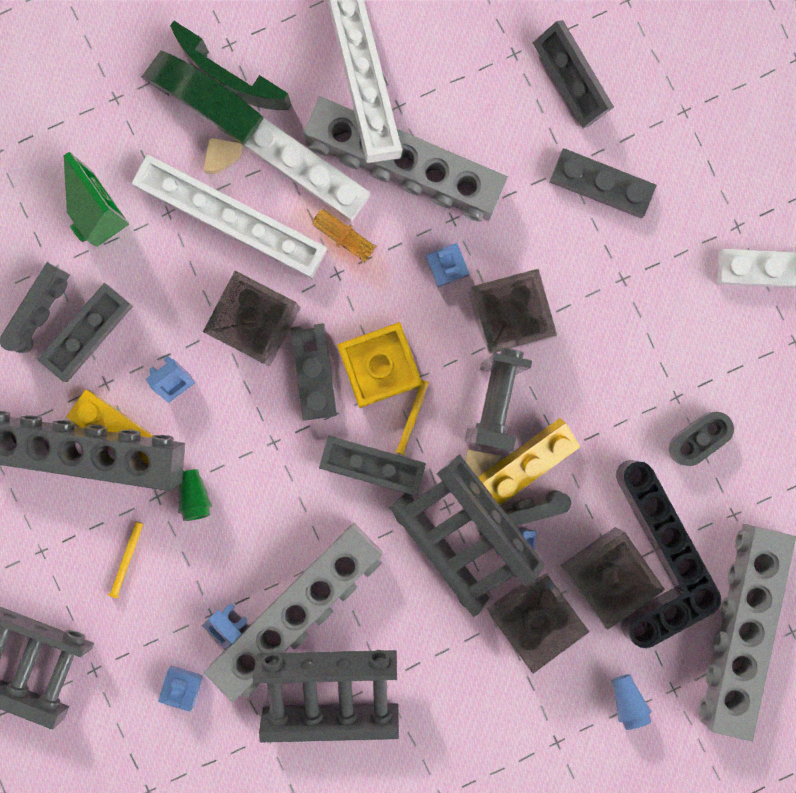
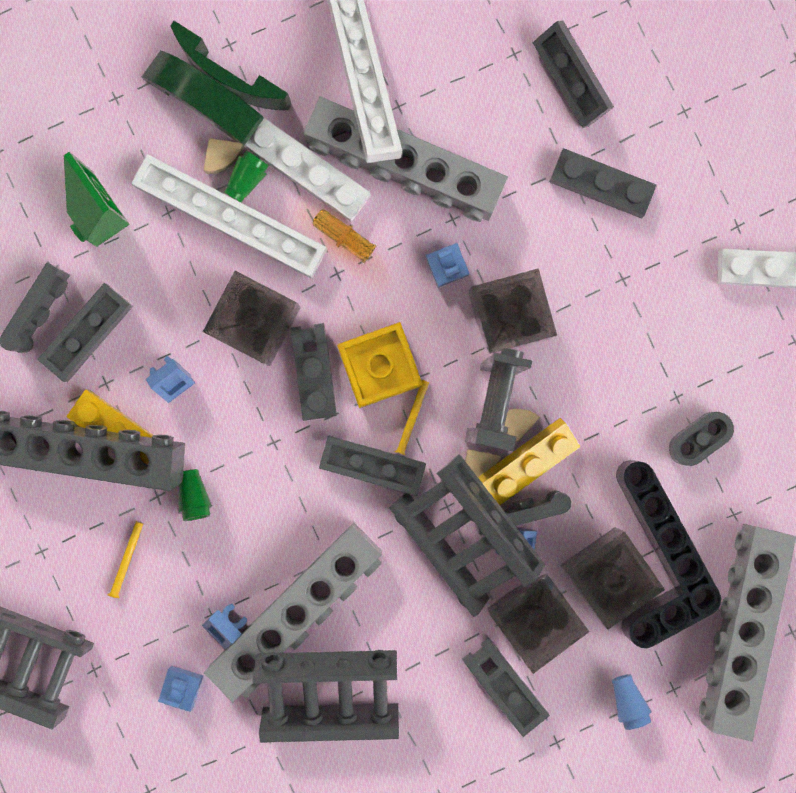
(245, 176): none -> green cone
(506, 688): none -> dark grey plate
(519, 422): none -> tan tile

